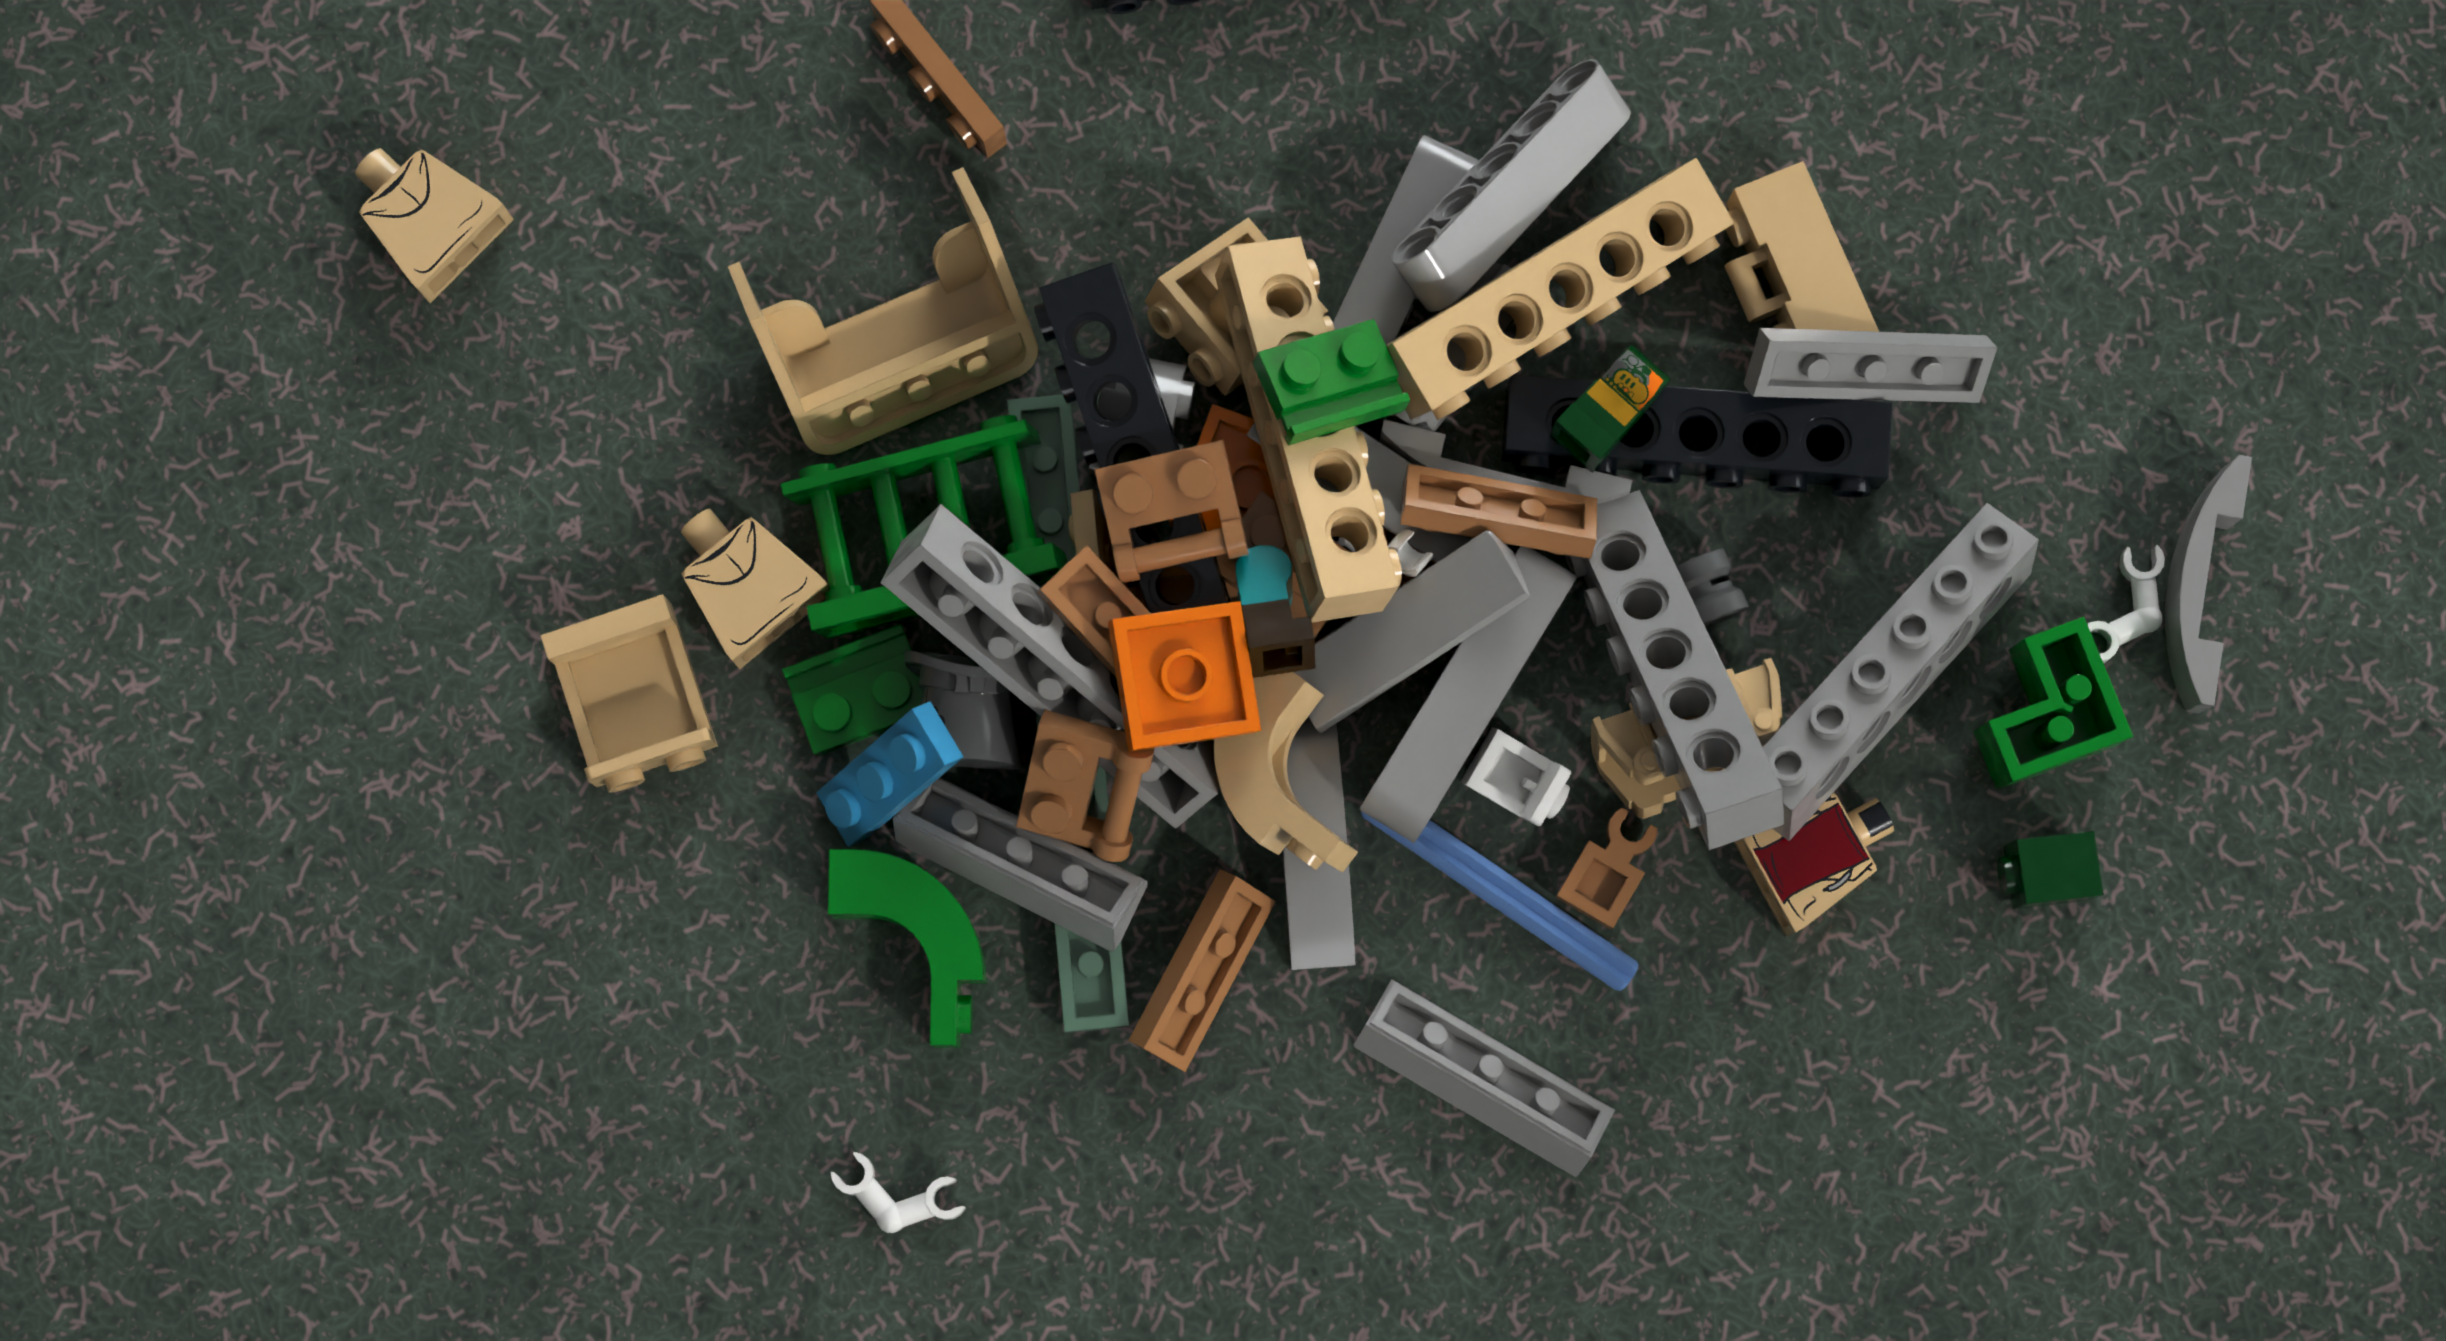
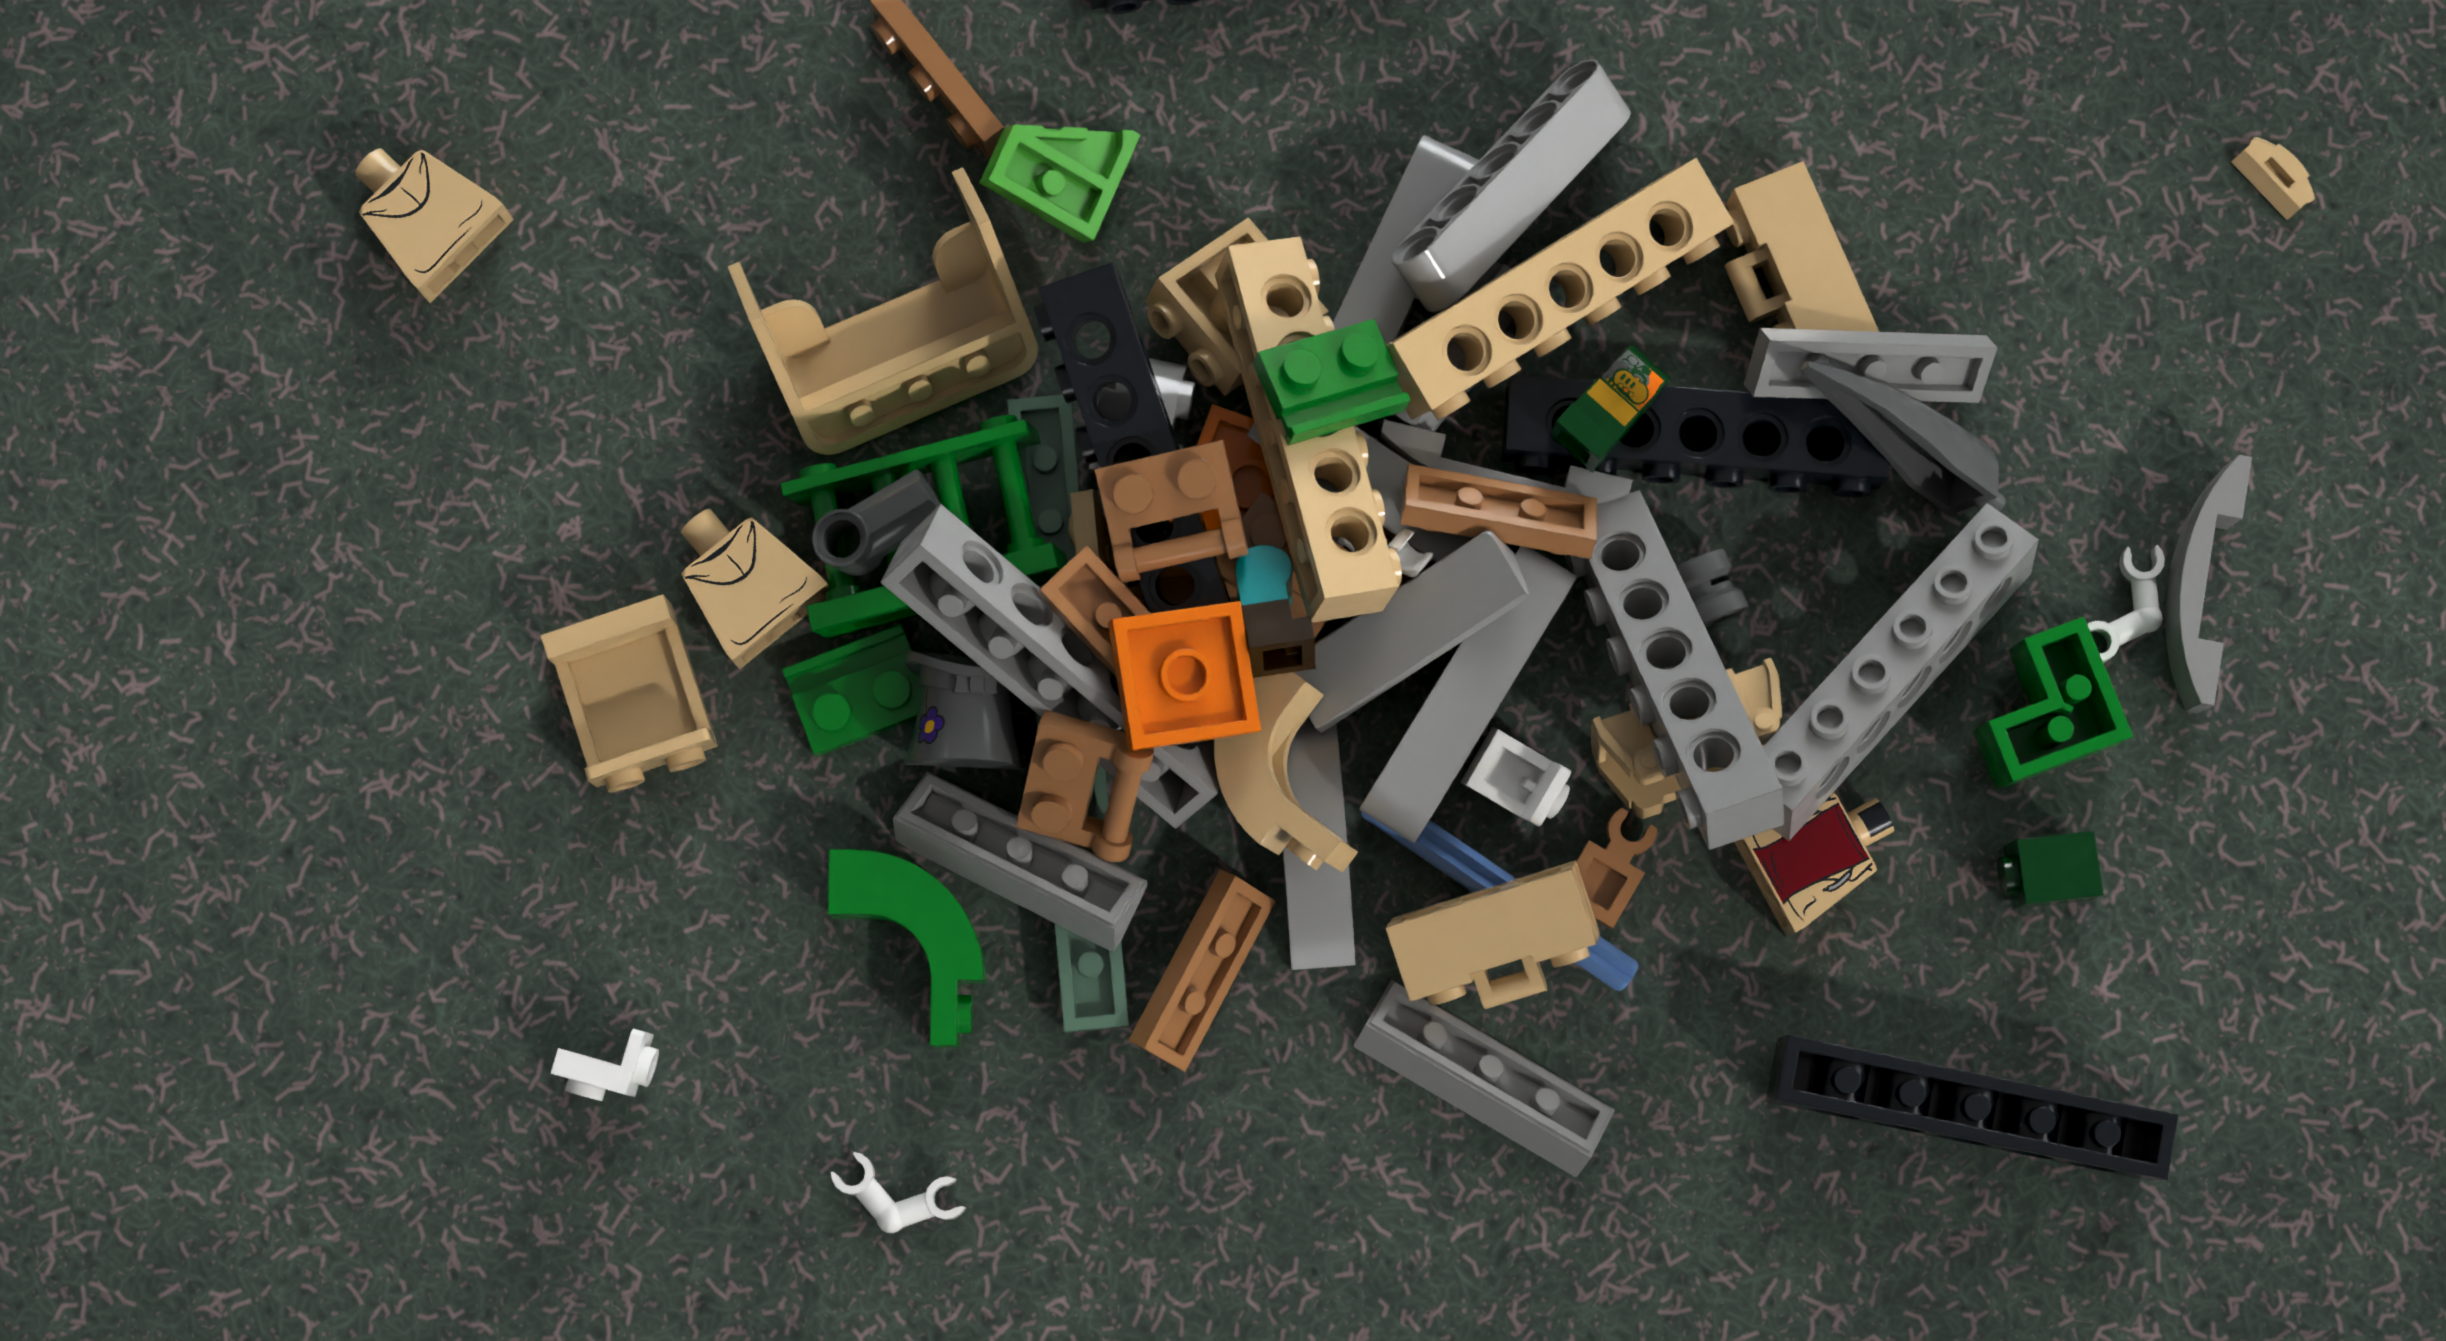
(593, 1076): none -> white bracket
(882, 523): none -> dark grey piece
(889, 774): dark azure plate -> none
(1060, 173): none -> bright green wing
(1465, 936): none -> tan piece
(1920, 443): none -> dark grey piece
(1972, 1108): none -> black brick
(2276, 175): none -> tan piece

